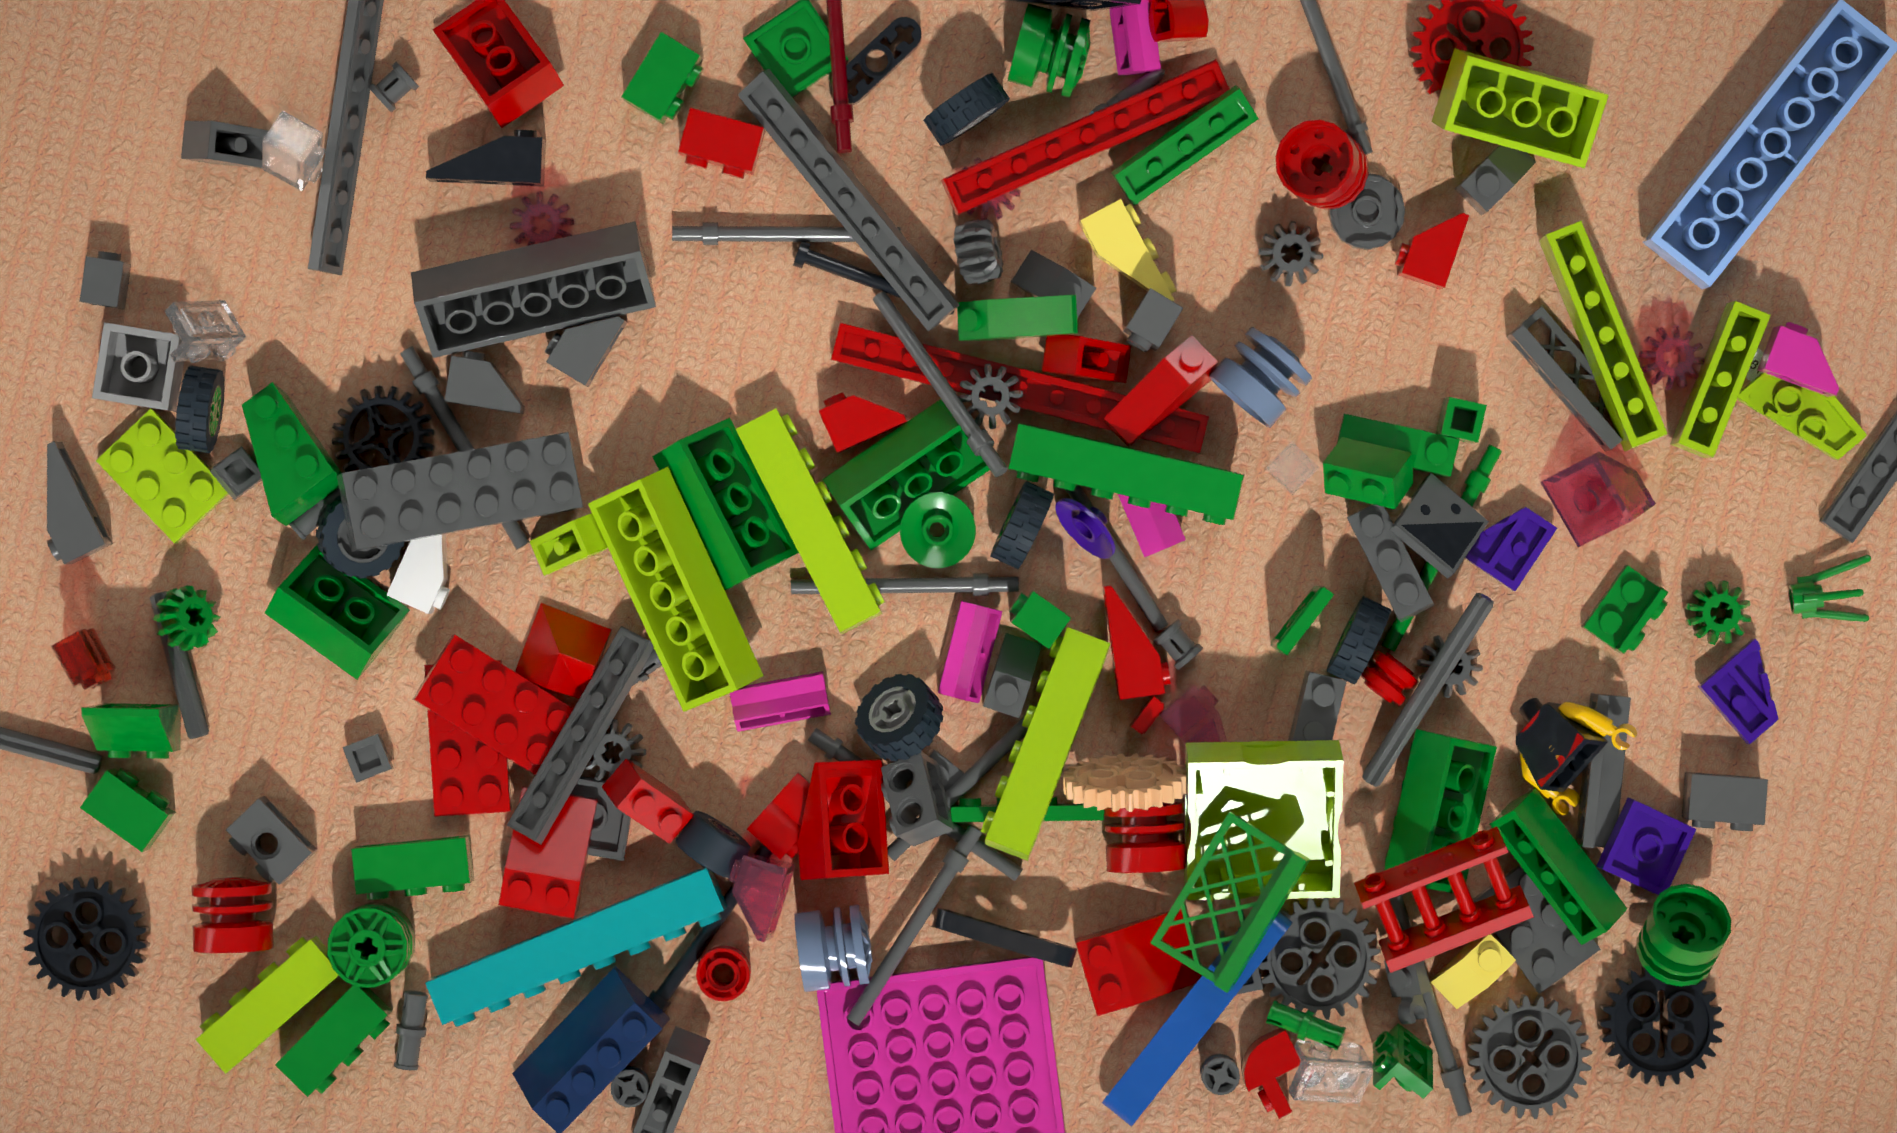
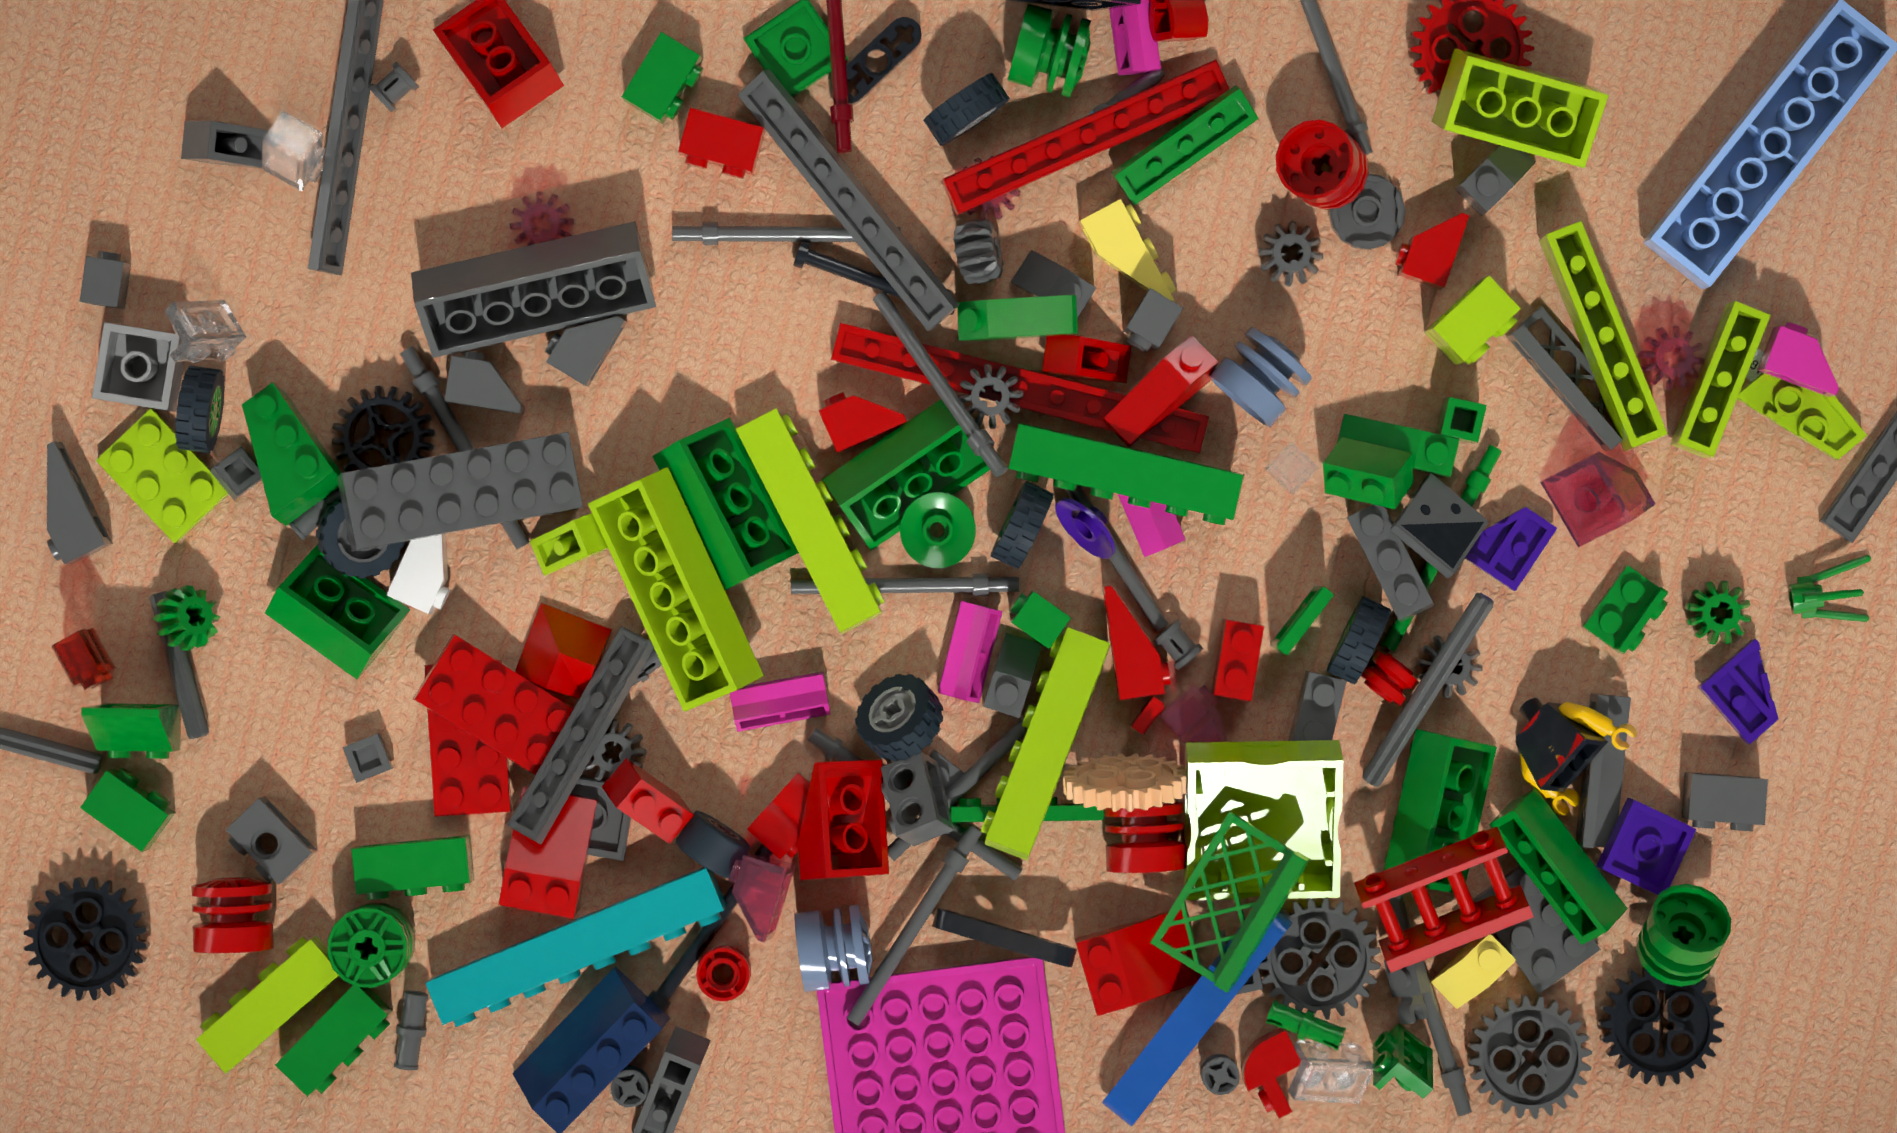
(505, 161): black slope -> none
(1237, 660): none -> red brick
(1472, 320): none -> lime brick

